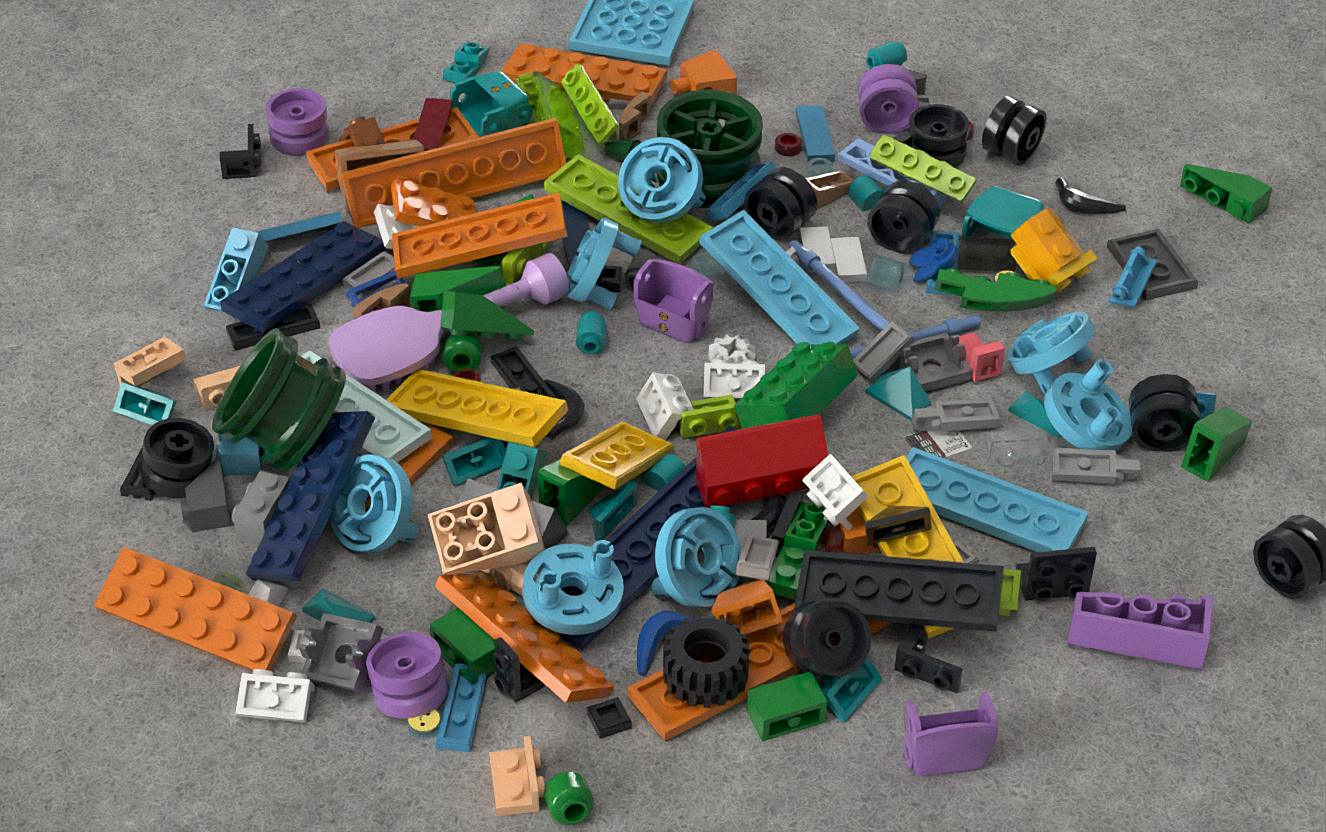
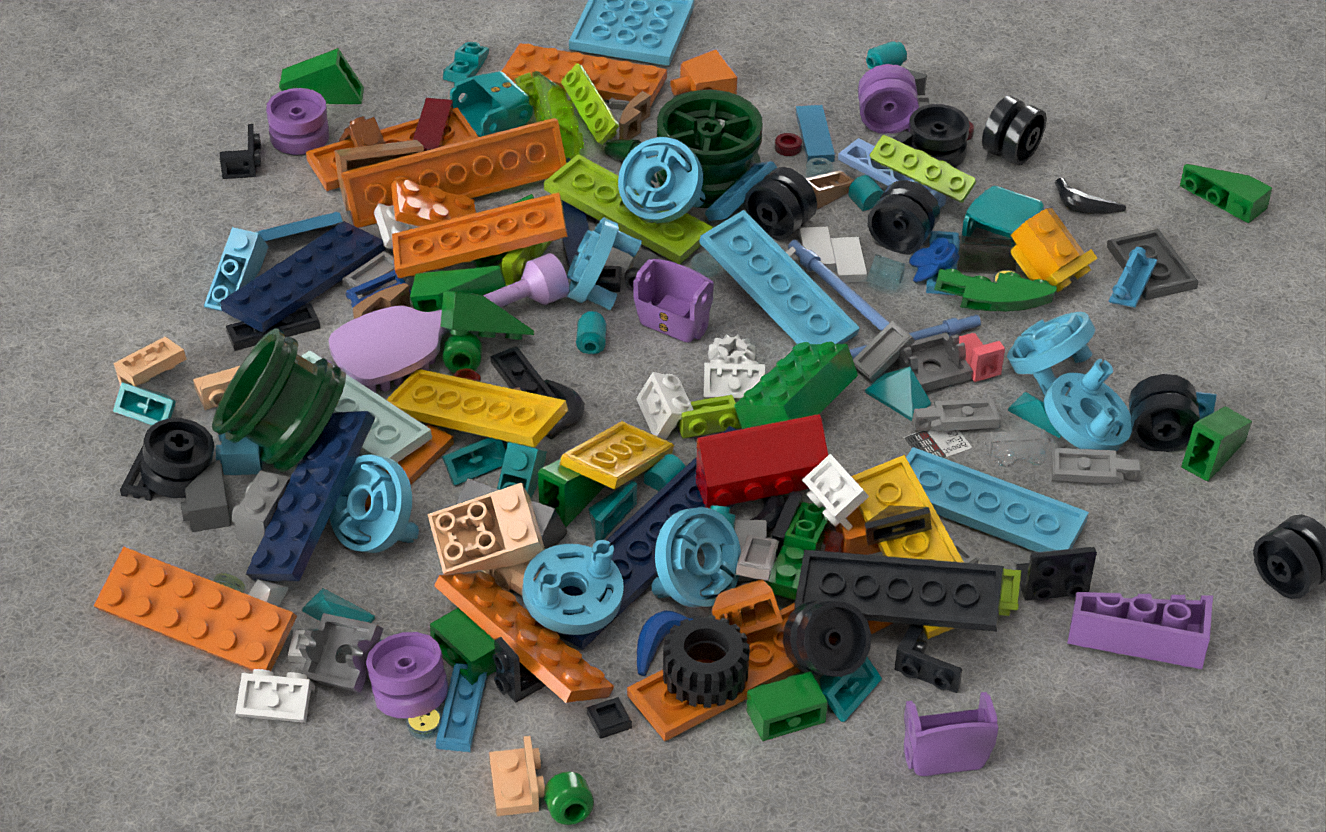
(327, 75): none -> green slope

